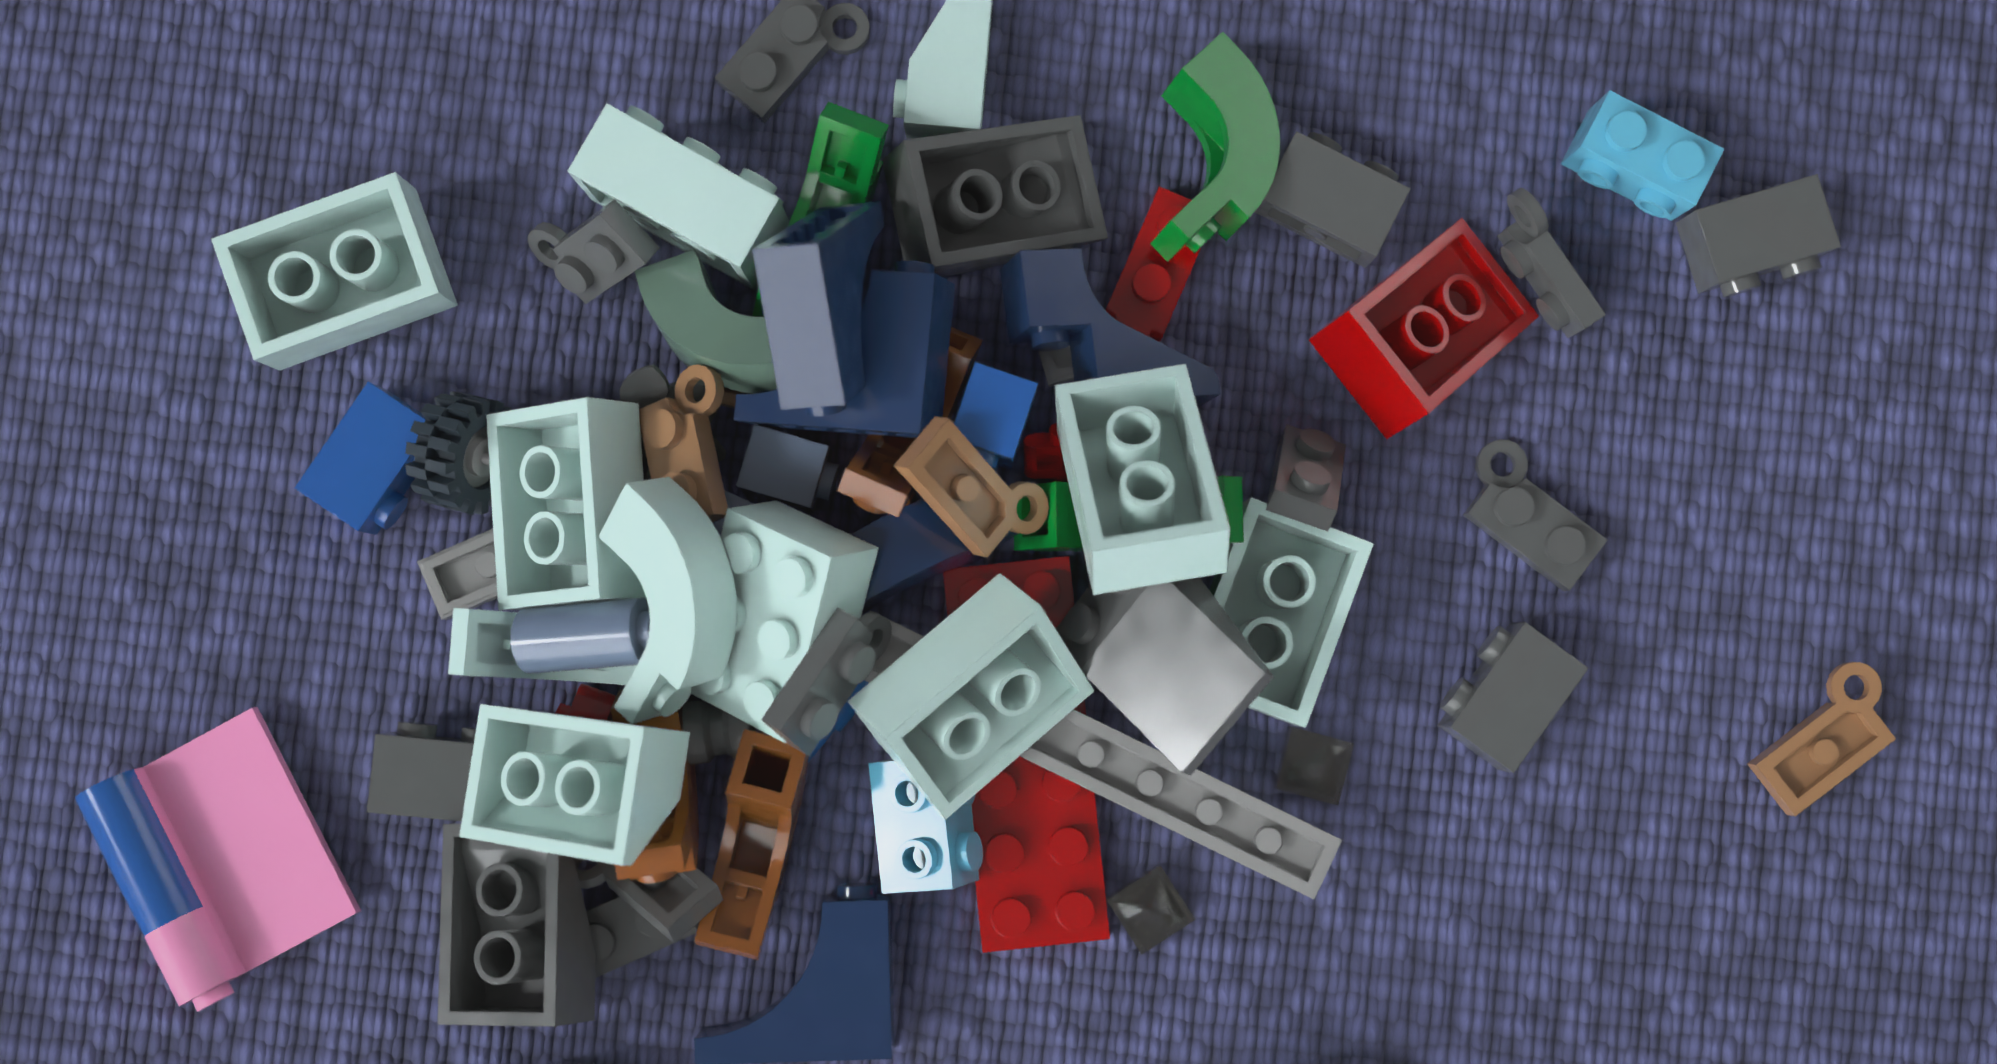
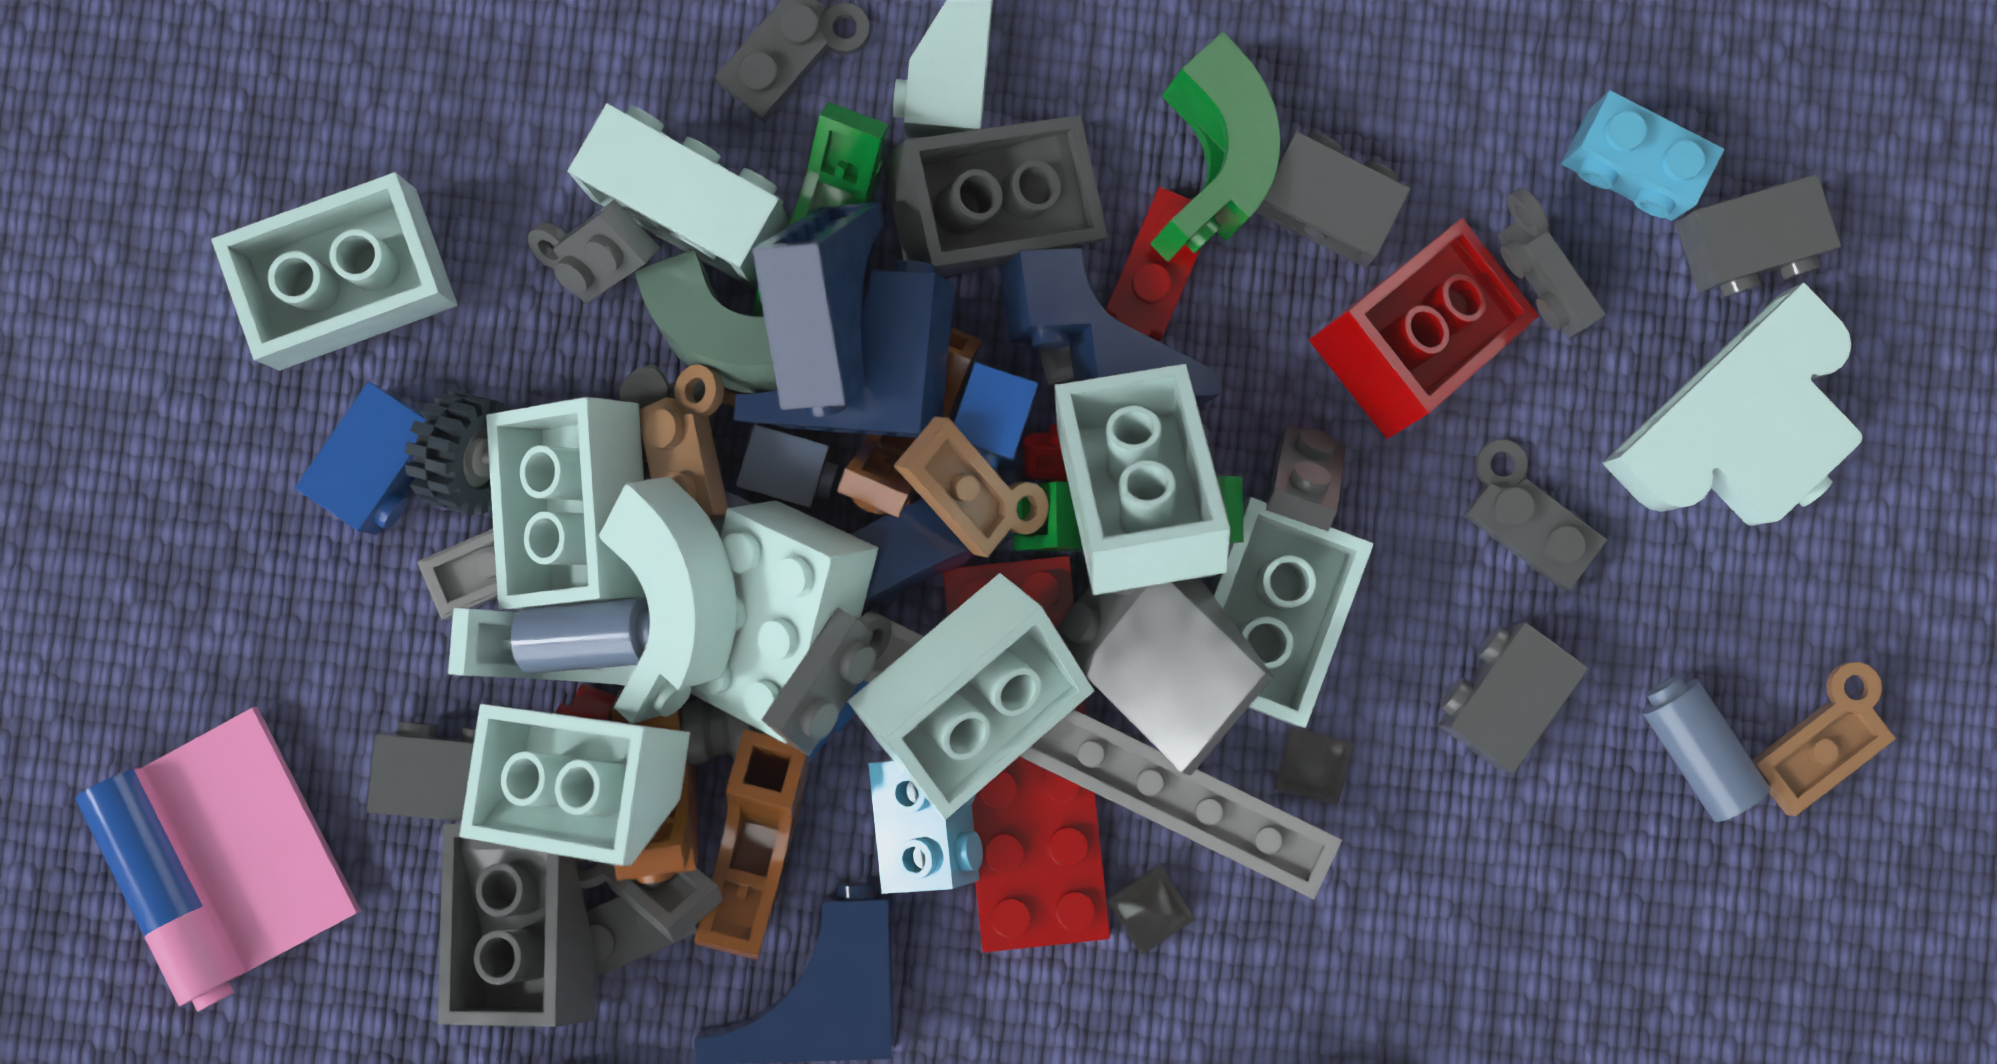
(1704, 748): none -> sand blue brick
(1749, 420): none -> light aqua brick

